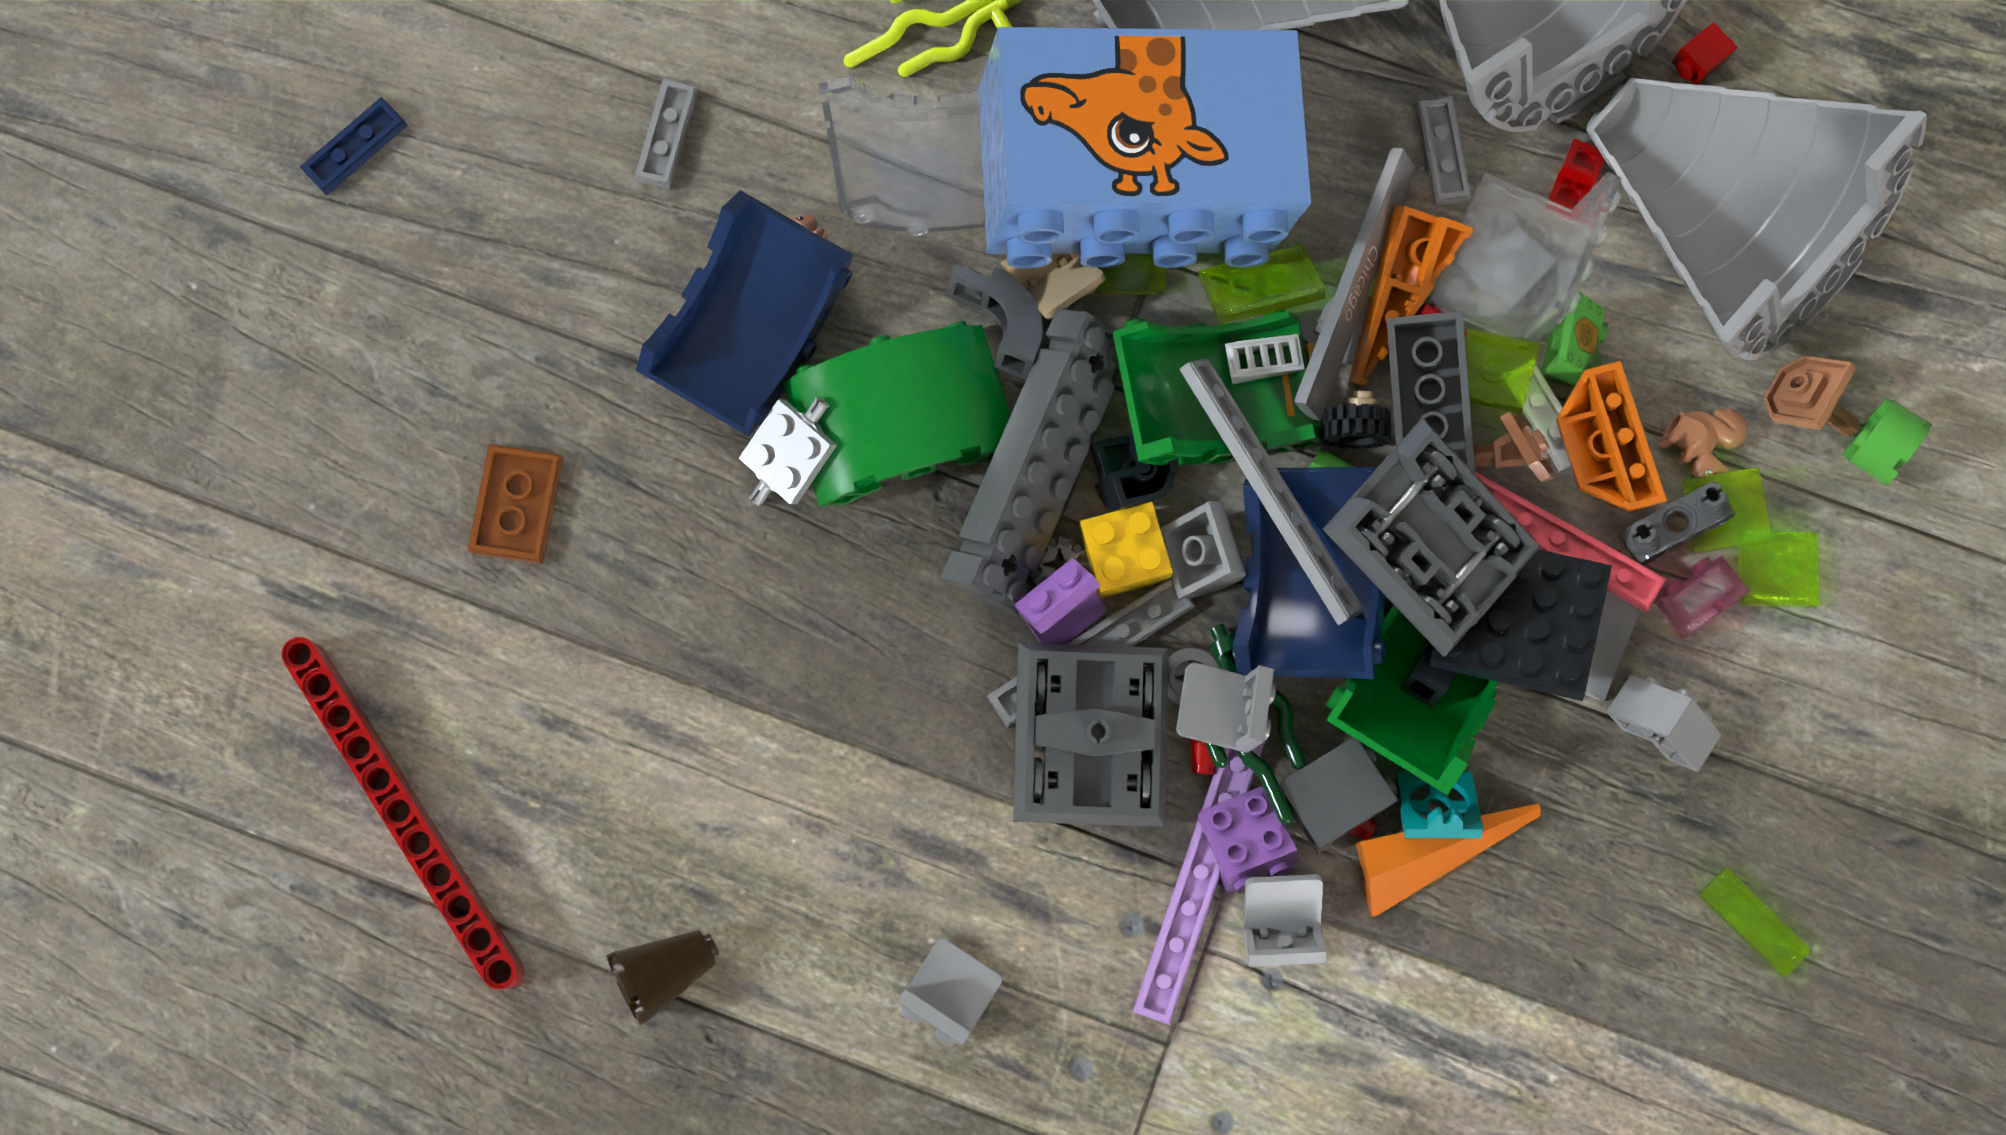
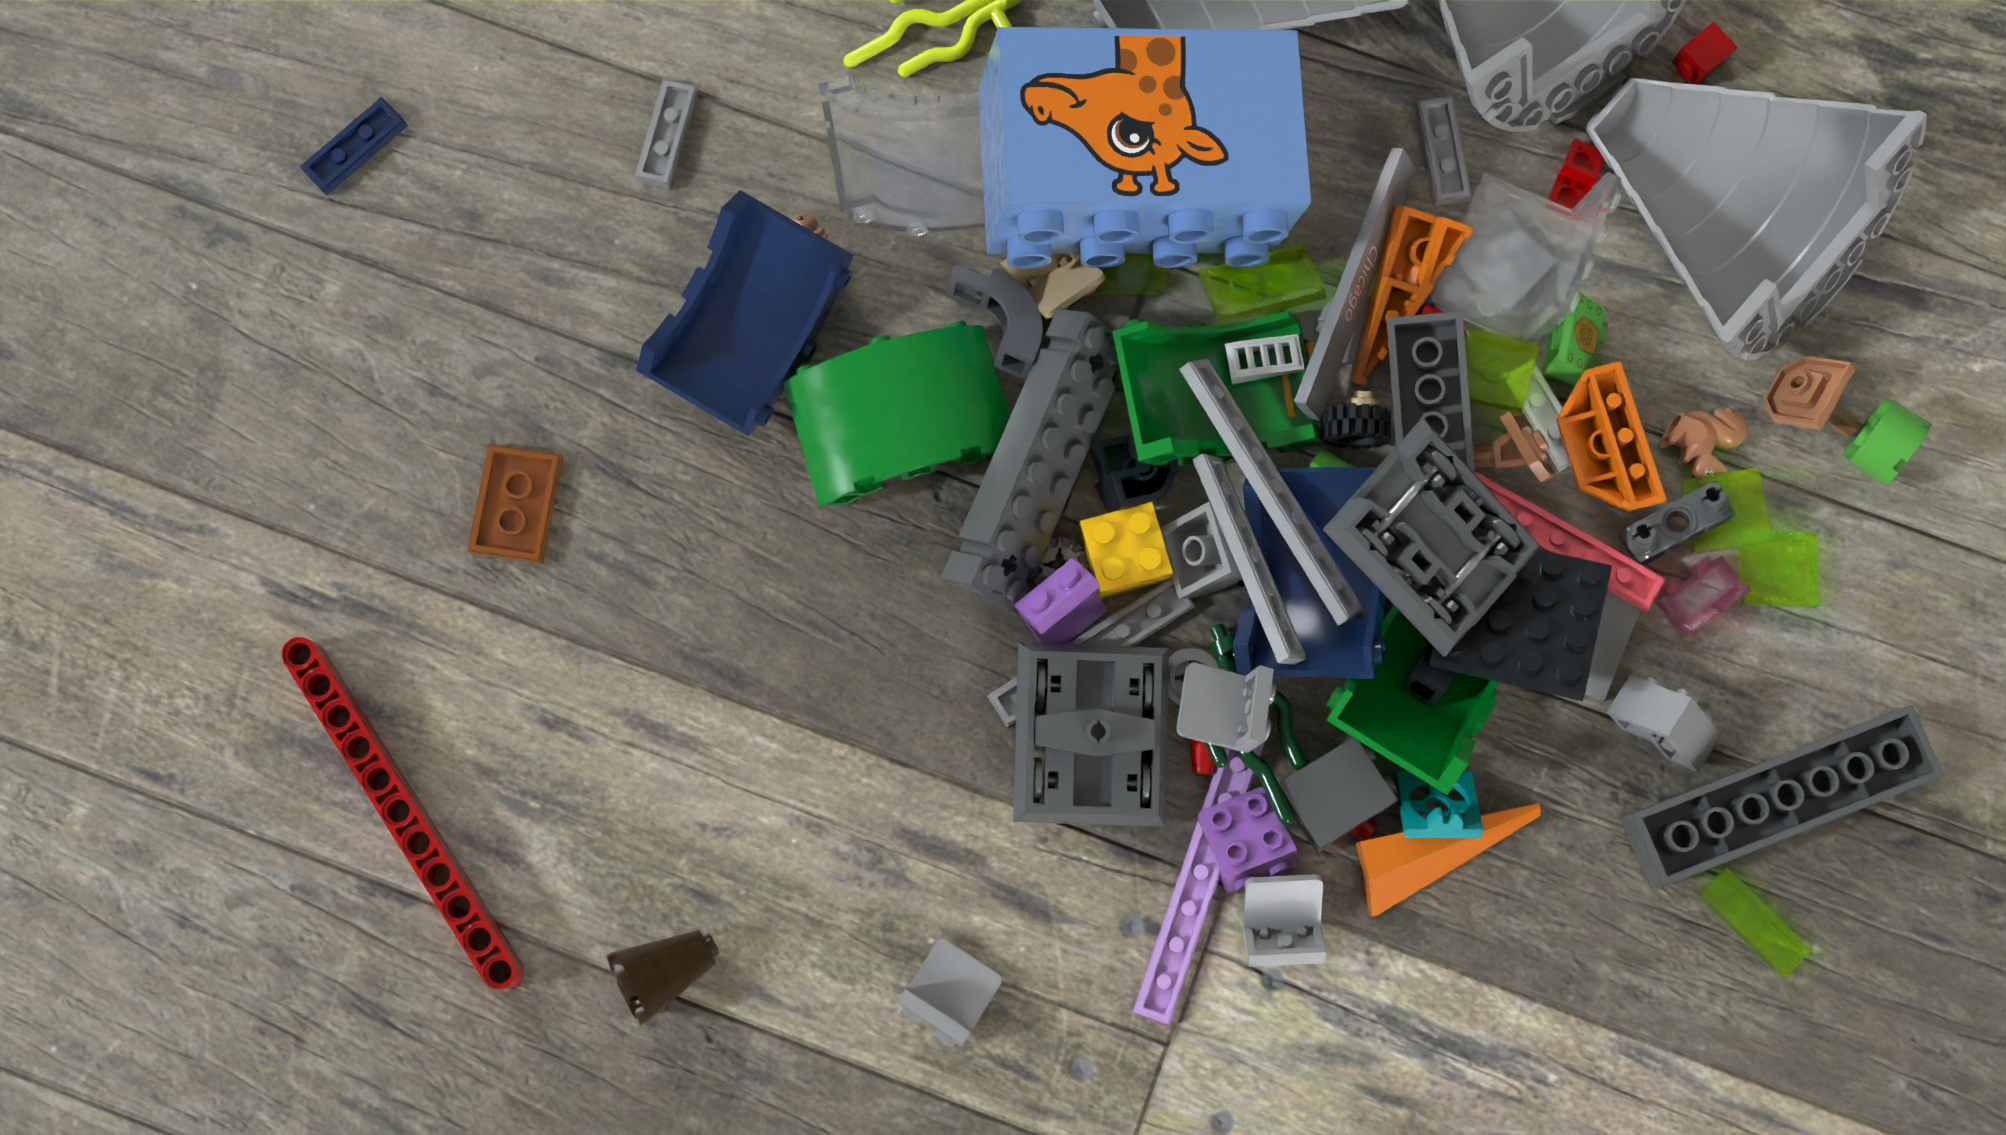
(788, 451): plate -> none
(1249, 559): none -> light grey tile
(1781, 797): none -> dark grey brick

